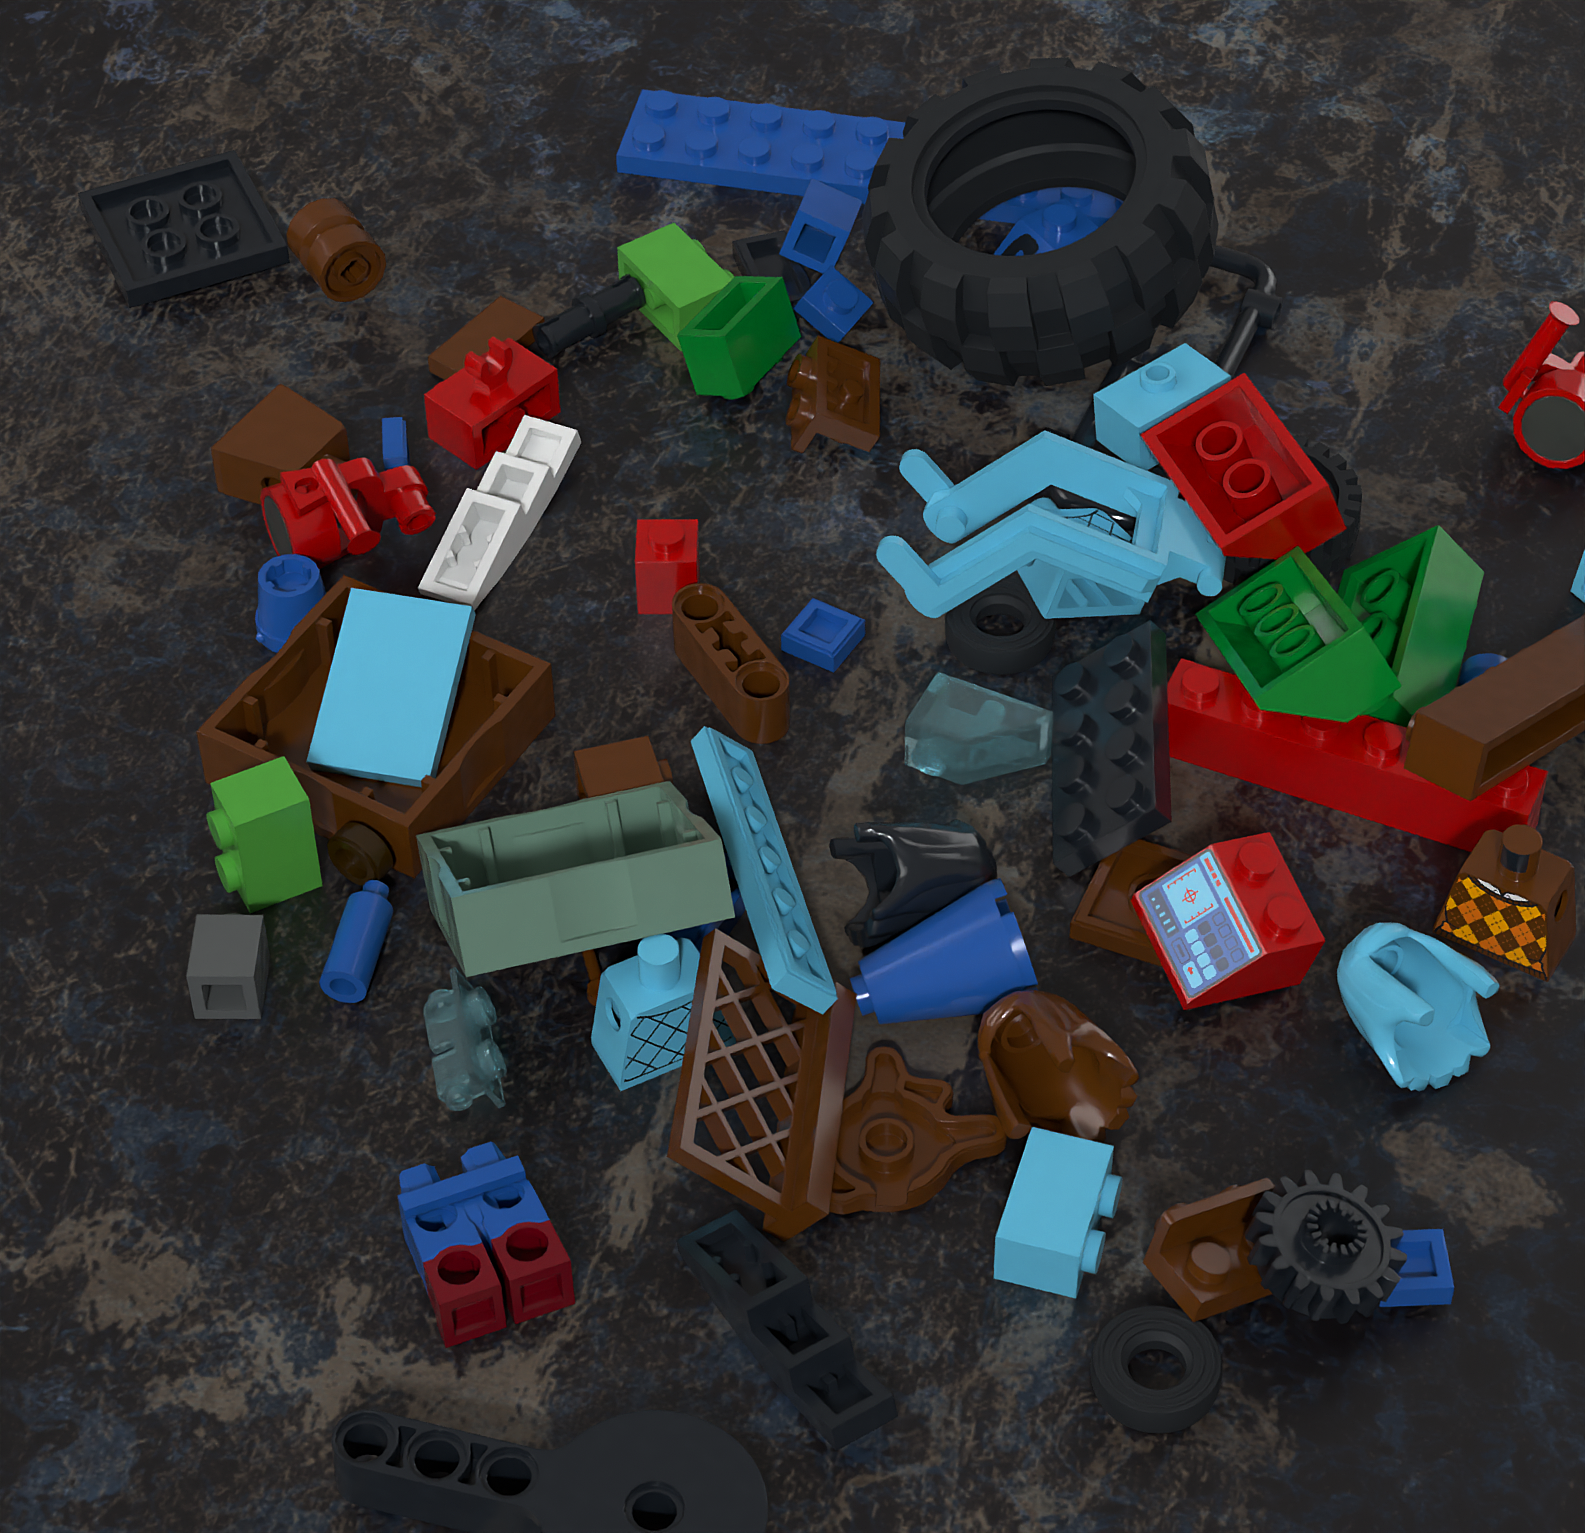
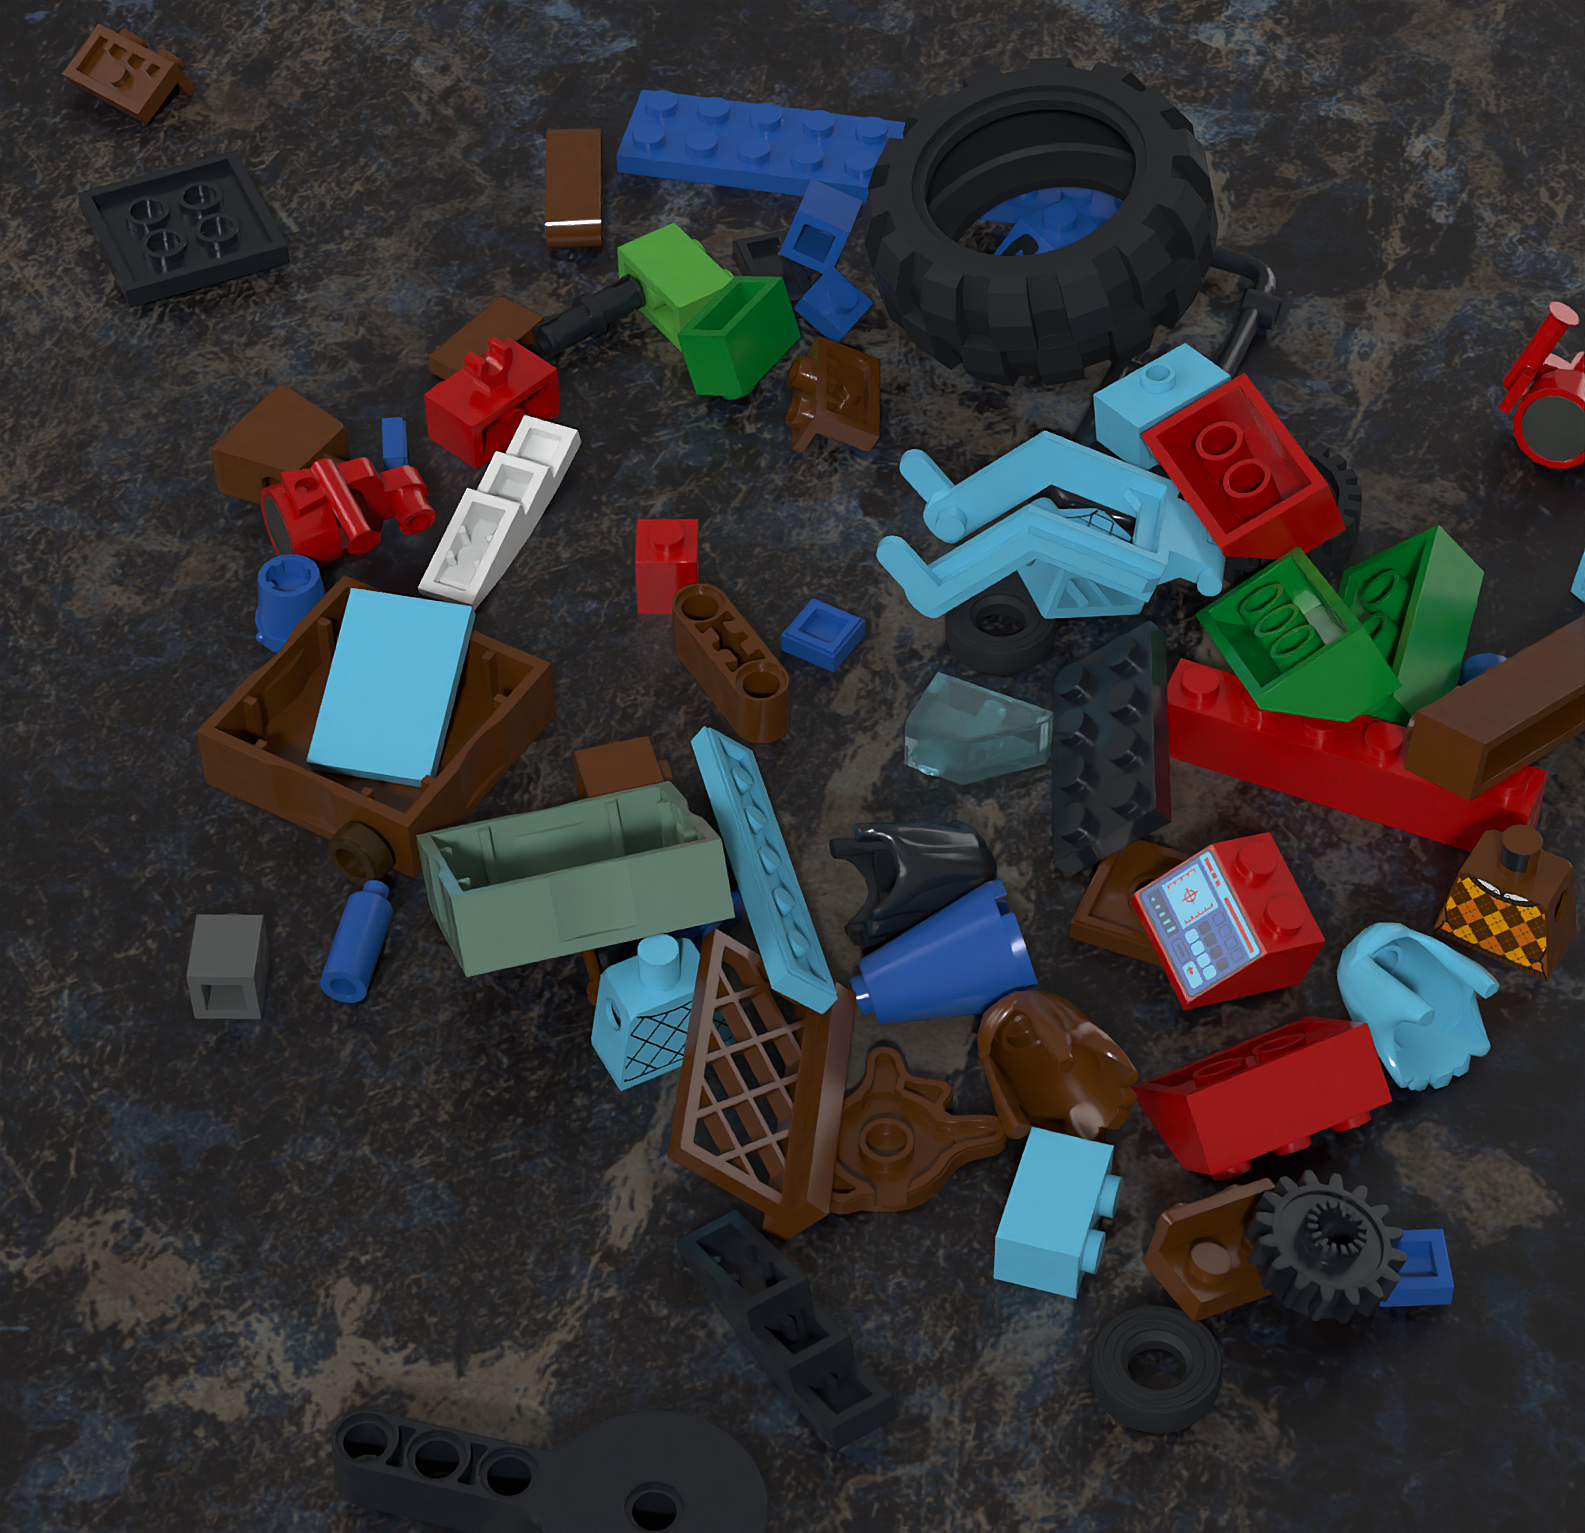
(126, 72): none -> reddish brown bracket
(264, 834): bright green brick -> none
(336, 250): reddish brown wheel -> none
(464, 1021): clear light blue hinge -> none
(477, 1216): hips -> none
(574, 188): none -> reddish brown beam
(1266, 1095): none -> red slope

